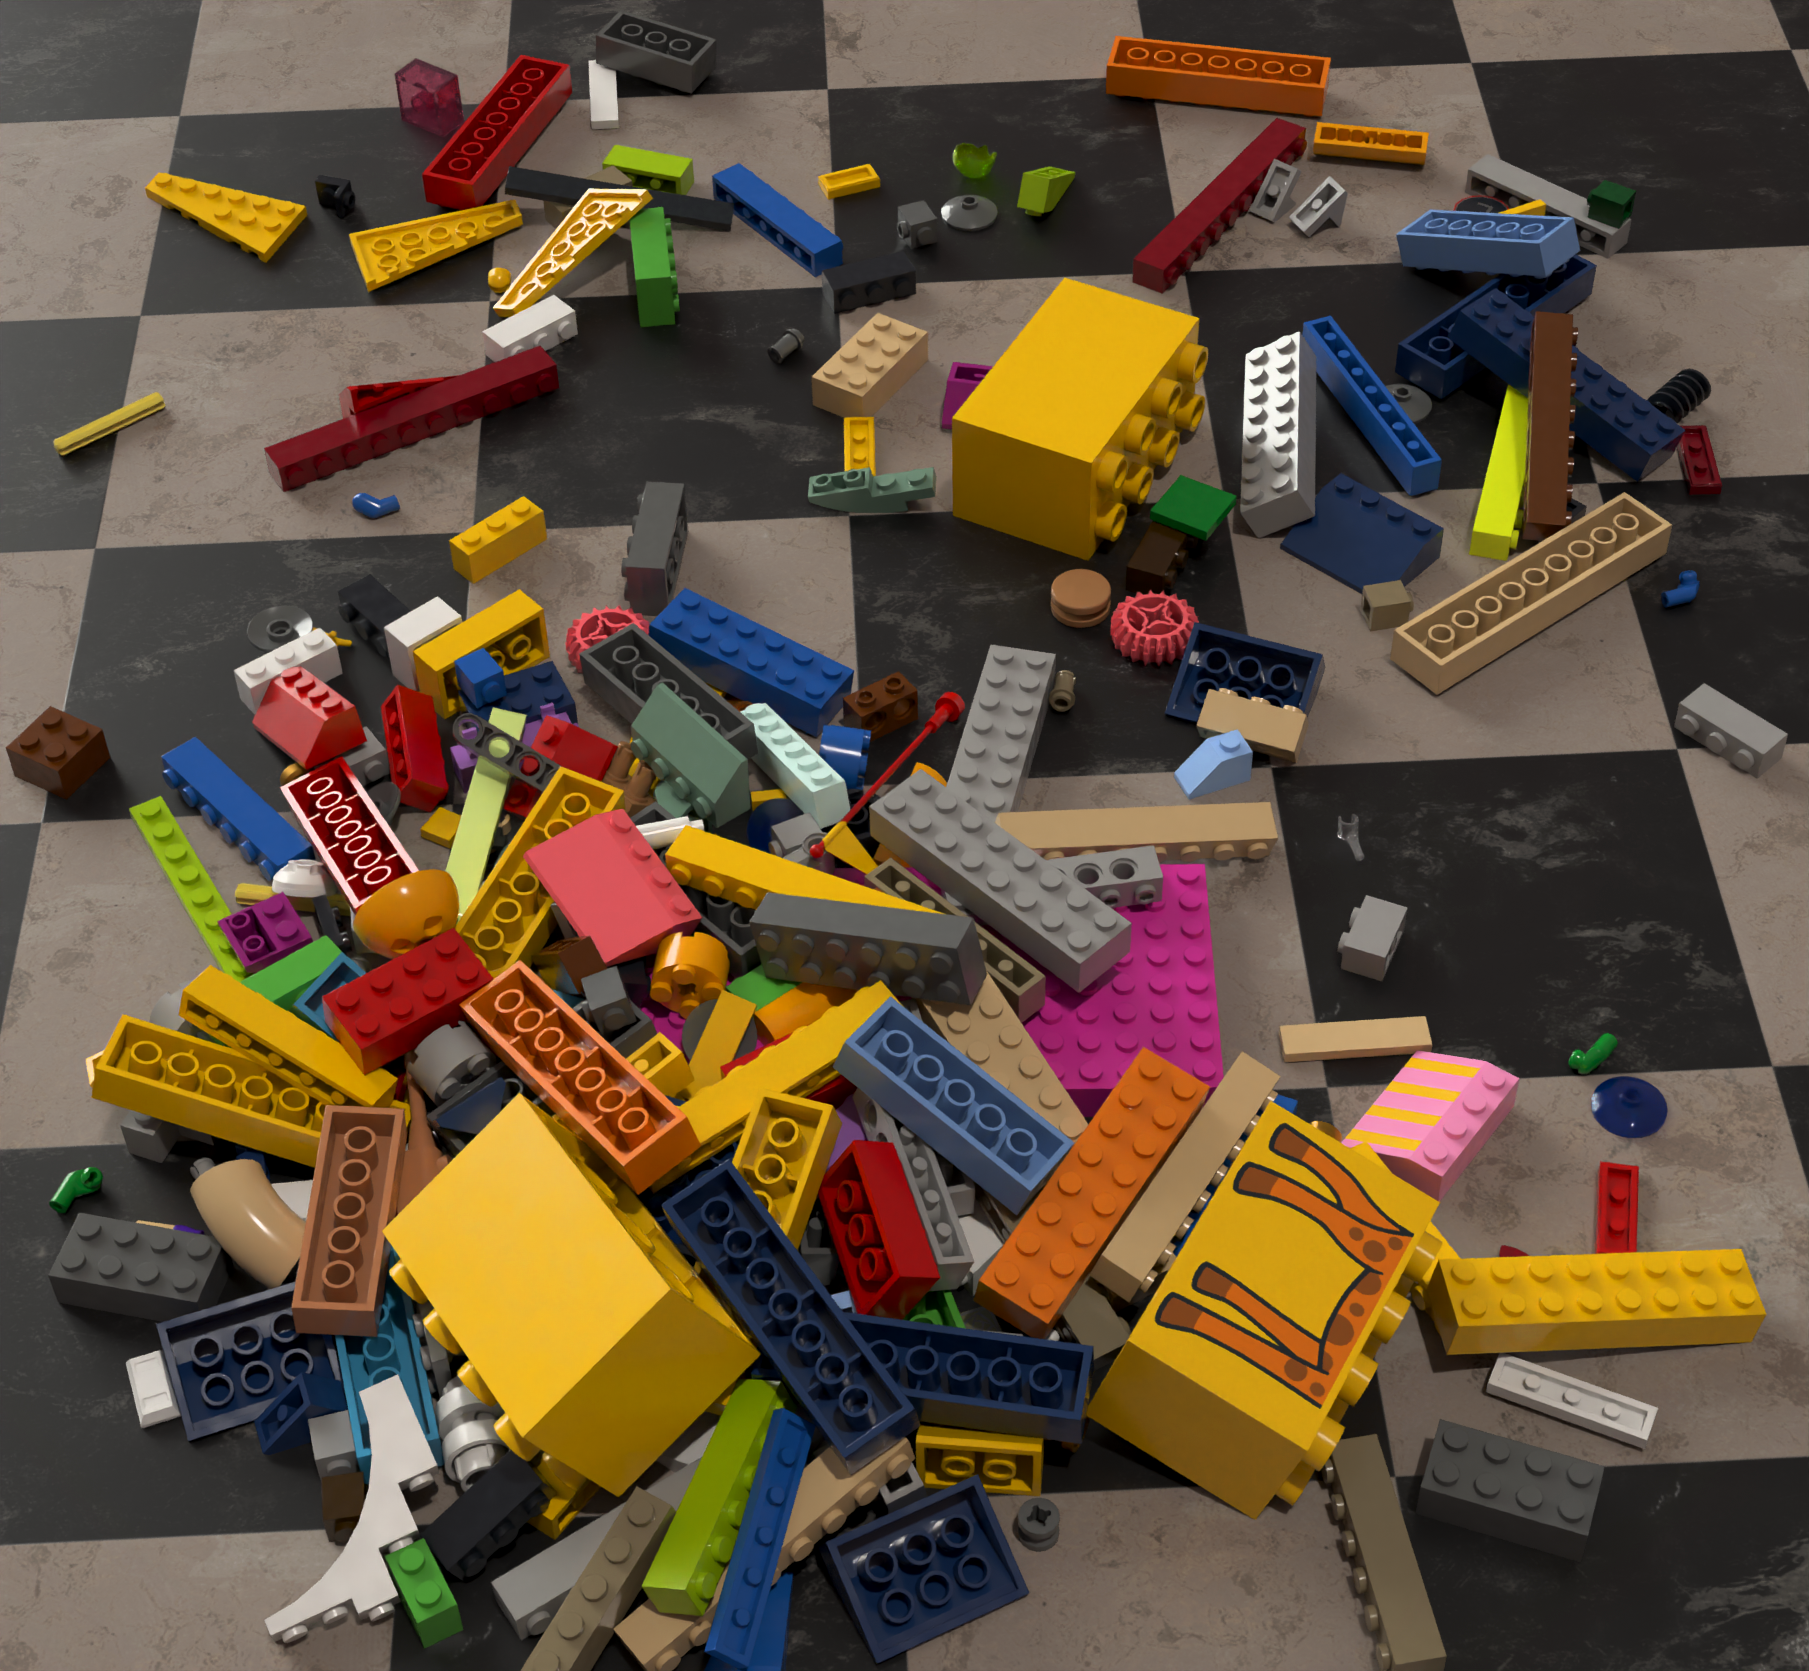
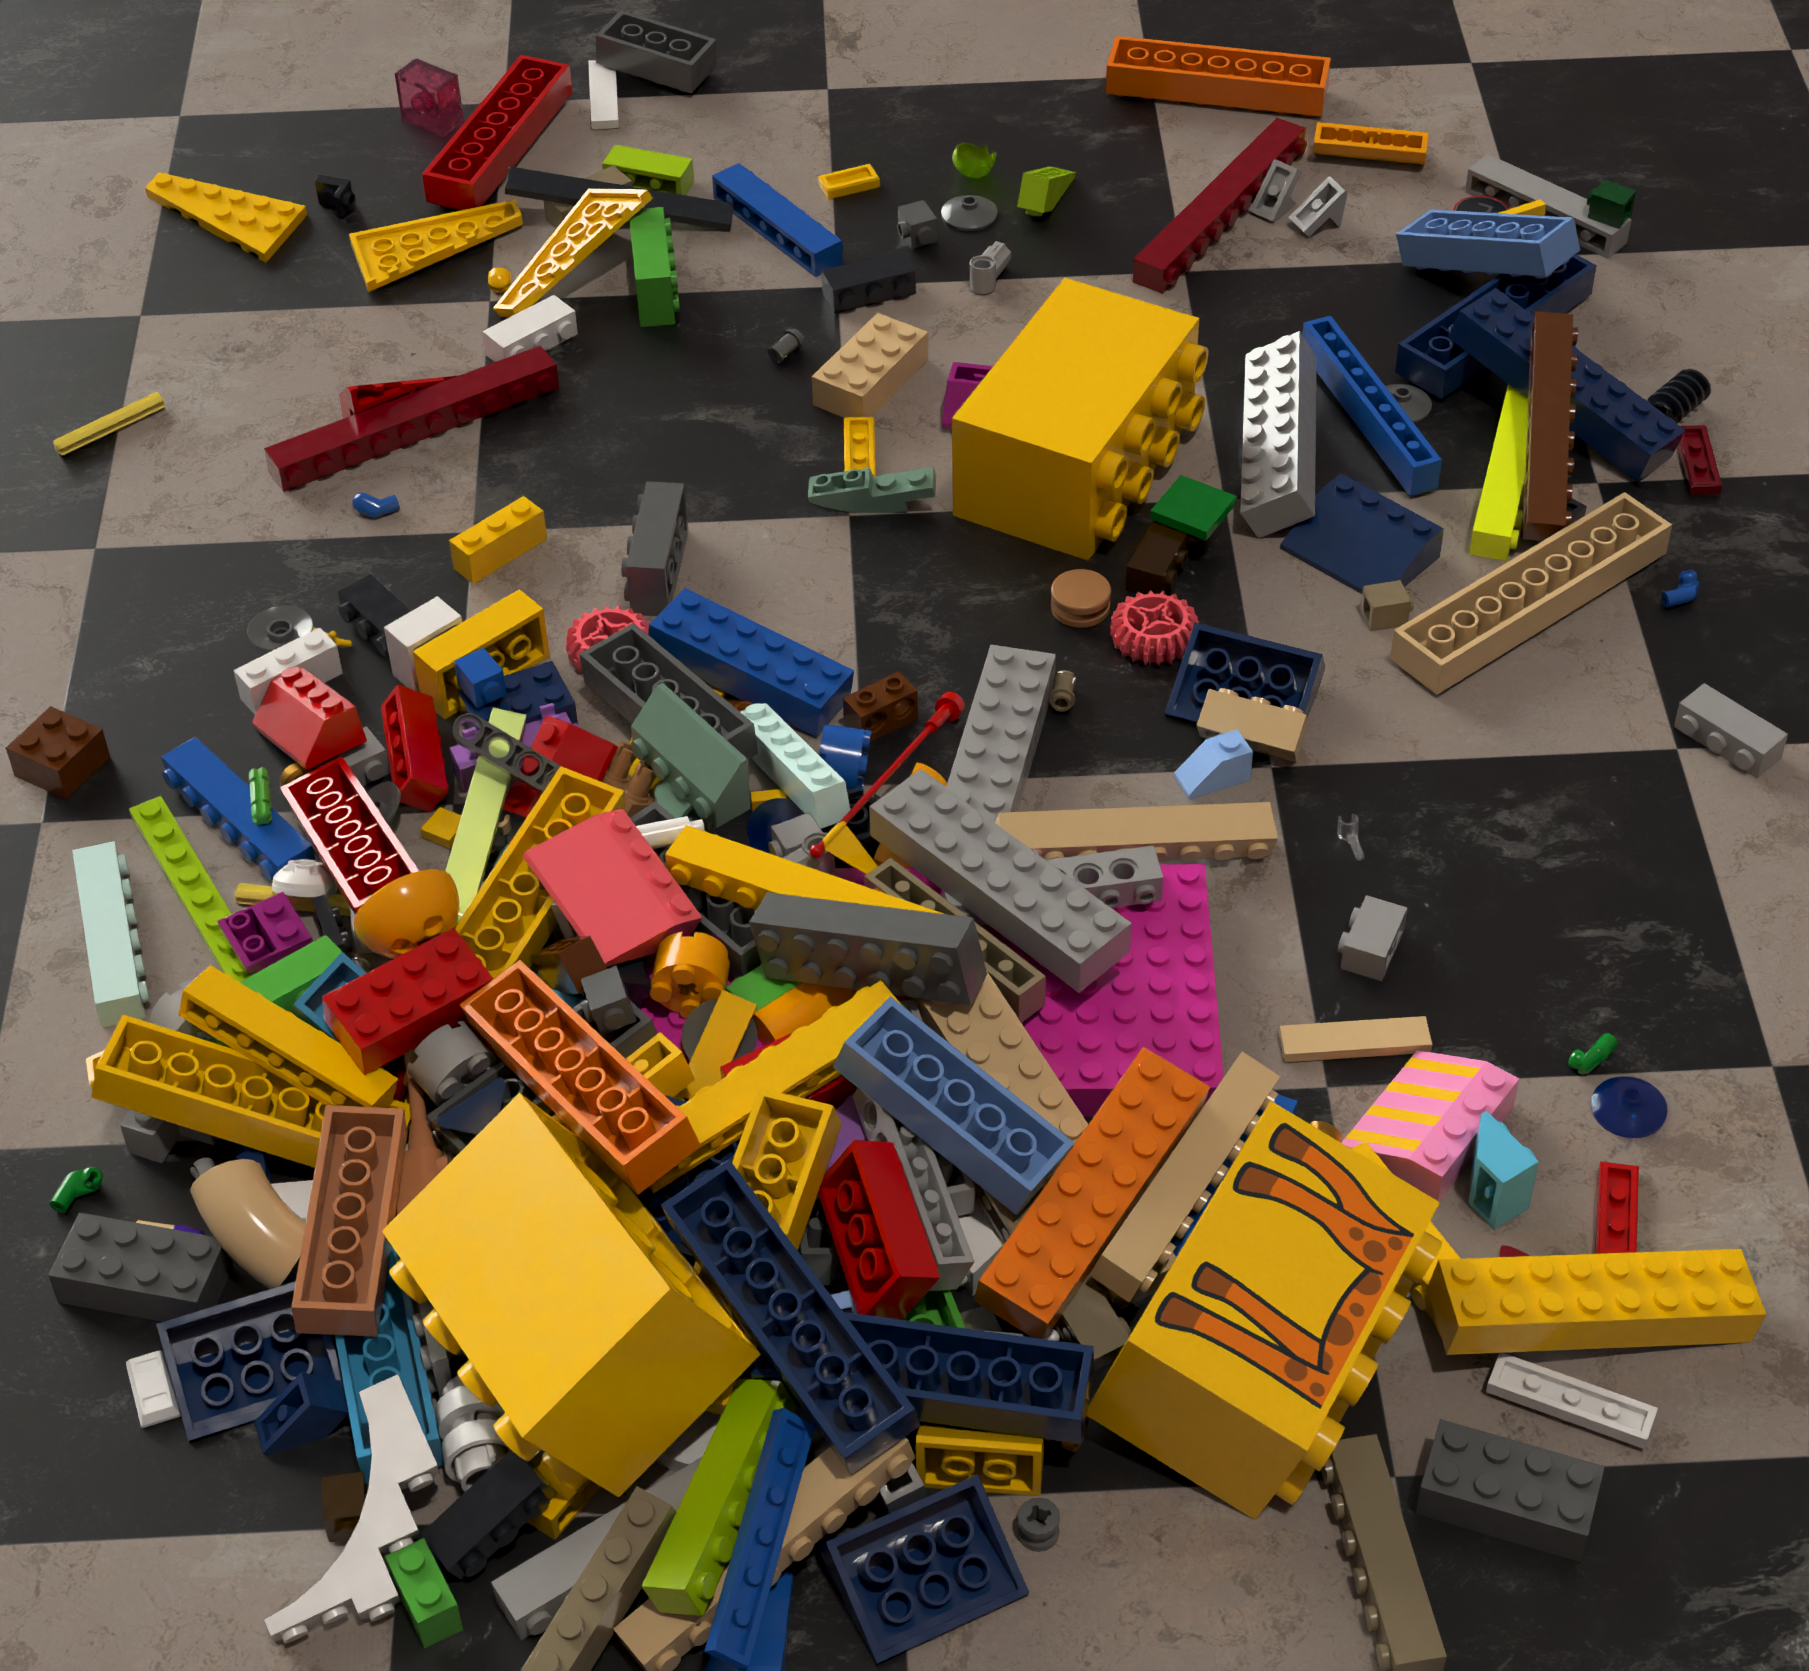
(109, 933): none -> light aqua brick
(260, 796): none -> bright green axle
(333, 1444): light grey brick -> none
(987, 267): none -> light grey piece
(1500, 1173): none -> medium azure slope

